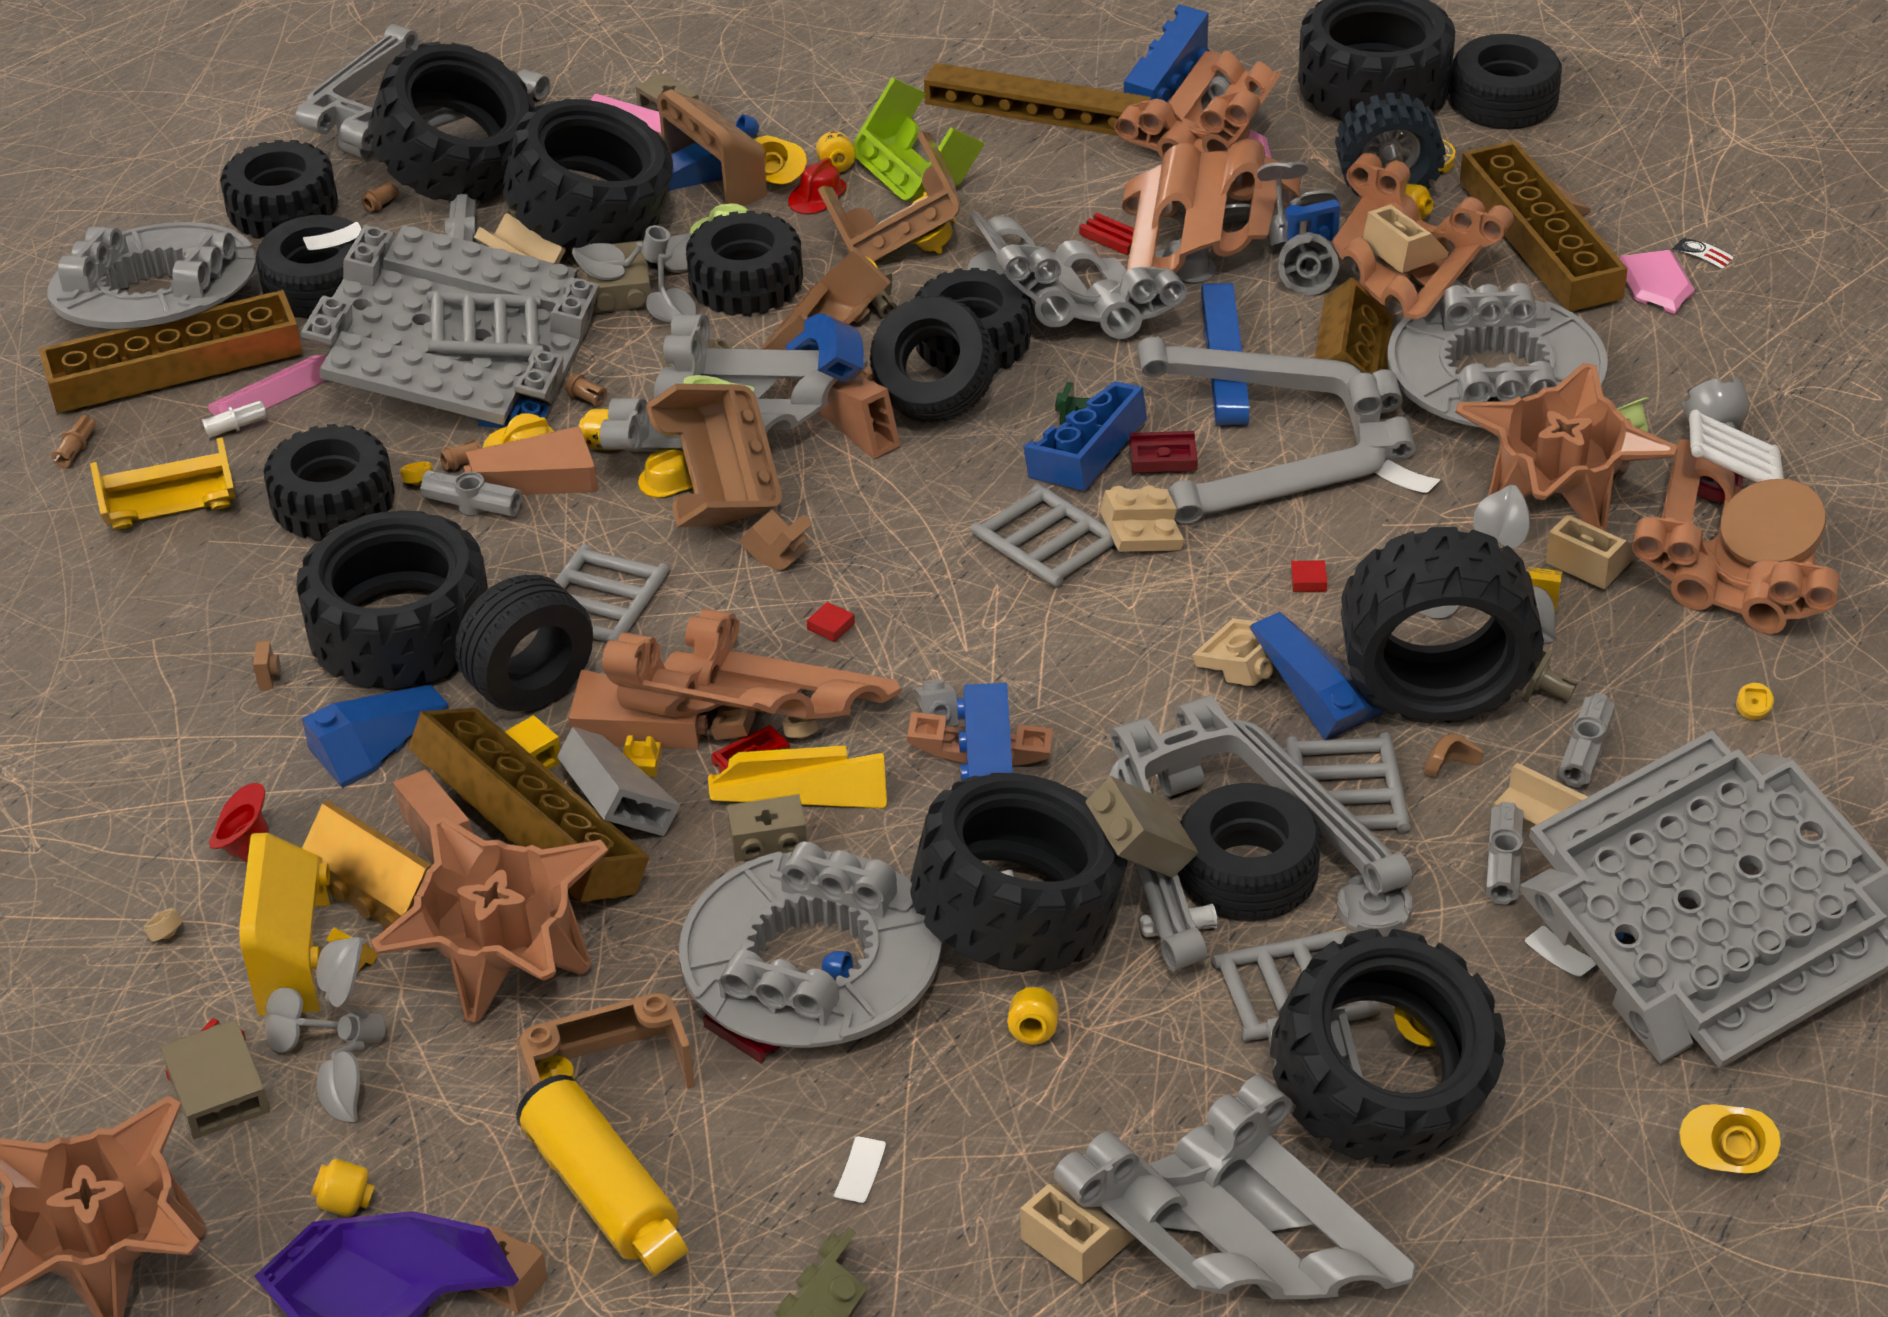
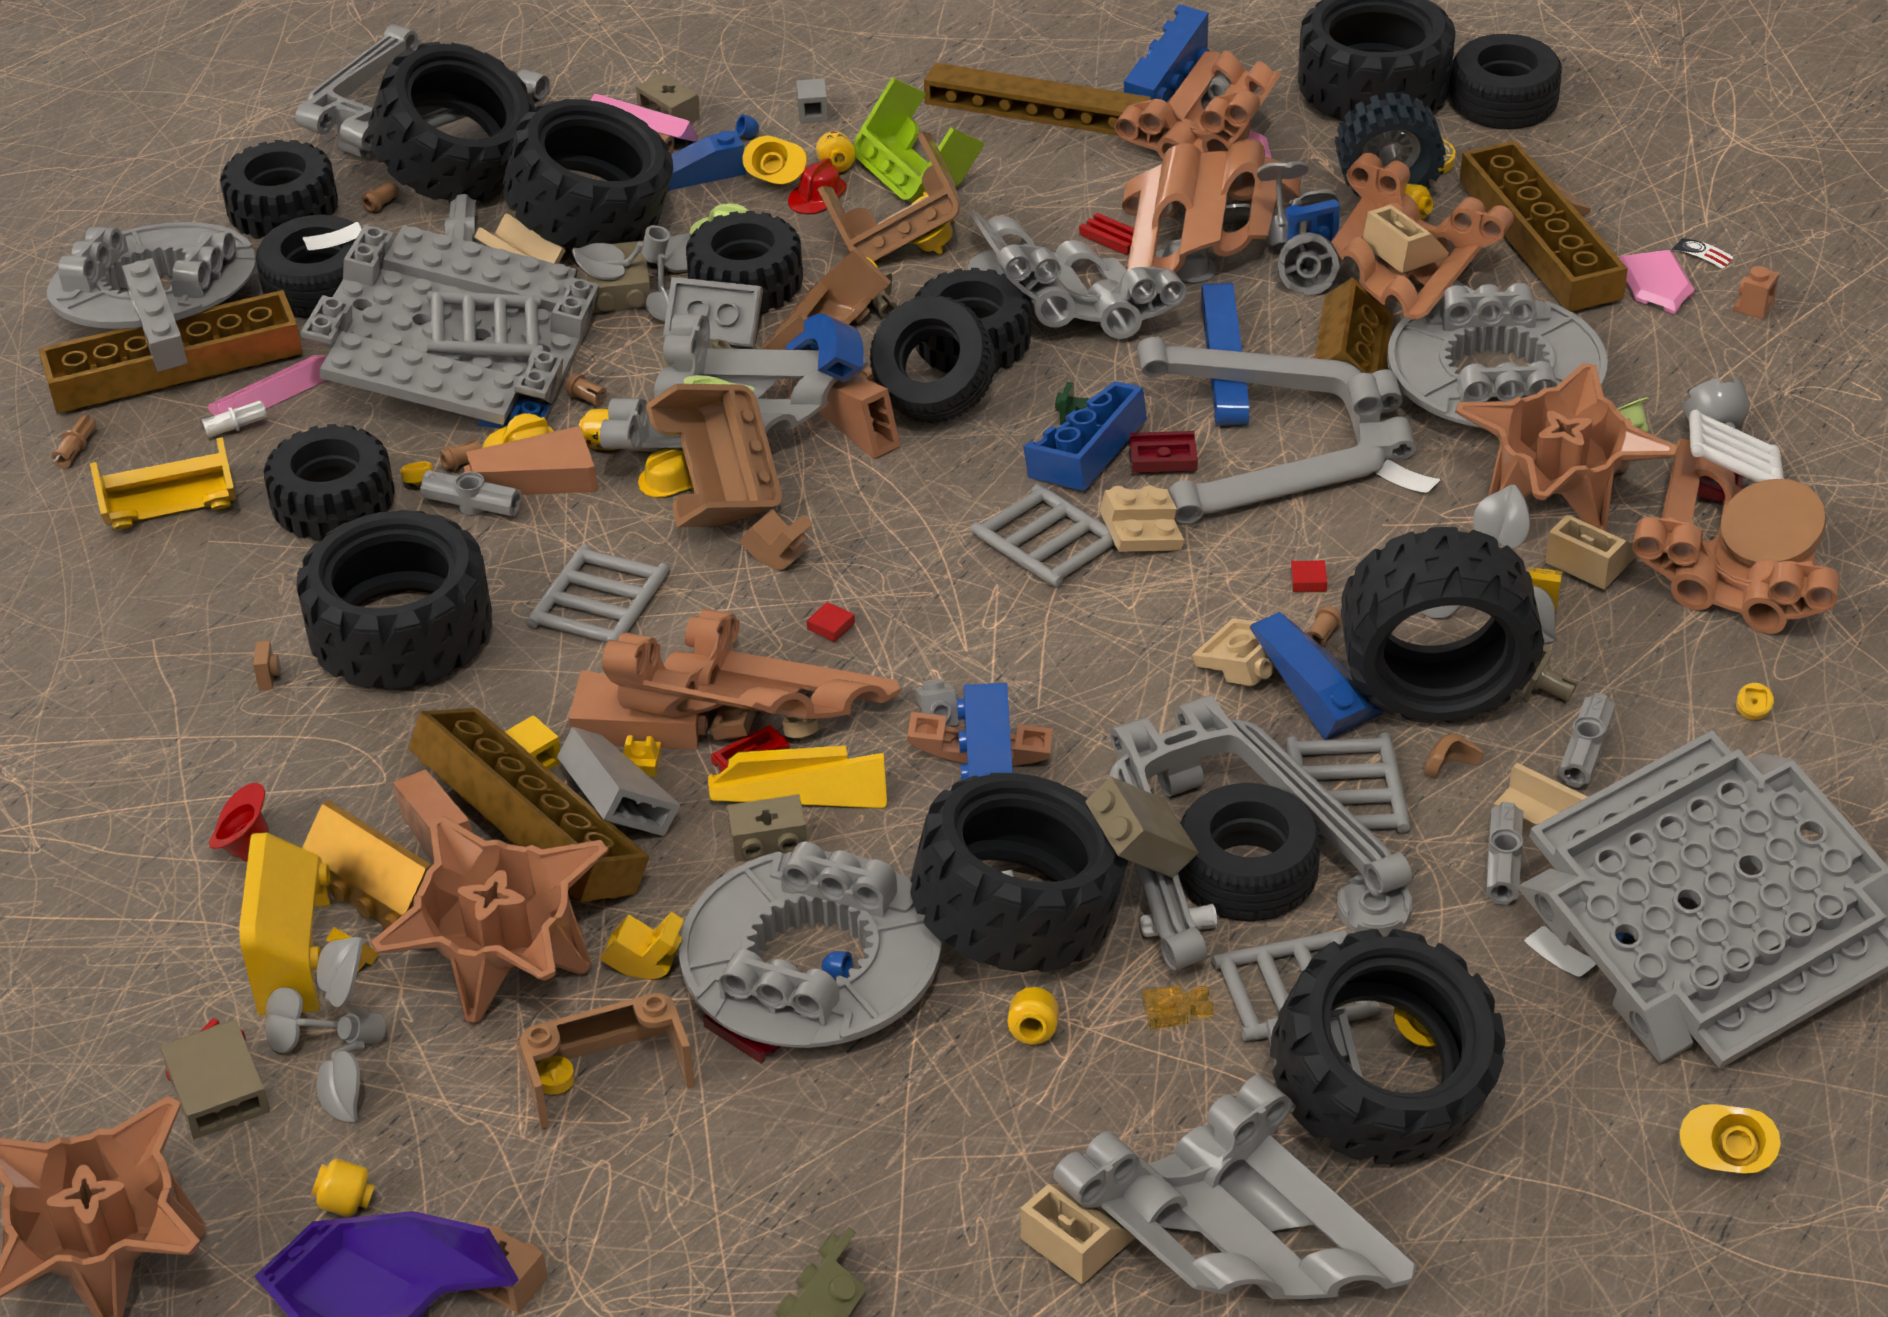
(155, 314): none -> light grey arch
(163, 925): tan tile -> none
(361, 732): blue wedge -> none
(502, 620): black tyre -> none
(601, 1172): yellow piece -> none
(643, 950): none -> yellow brick
(729, 306): none -> light grey tile
(742, 158): medium nougat windscreen -> none
(812, 100): none -> light grey brick
(860, 1169): white sticker -> none
(1171, 1007): none -> clear yellow plate
(1327, 620): none -> medium nougat pin
(1757, 292): none -> nougat brick

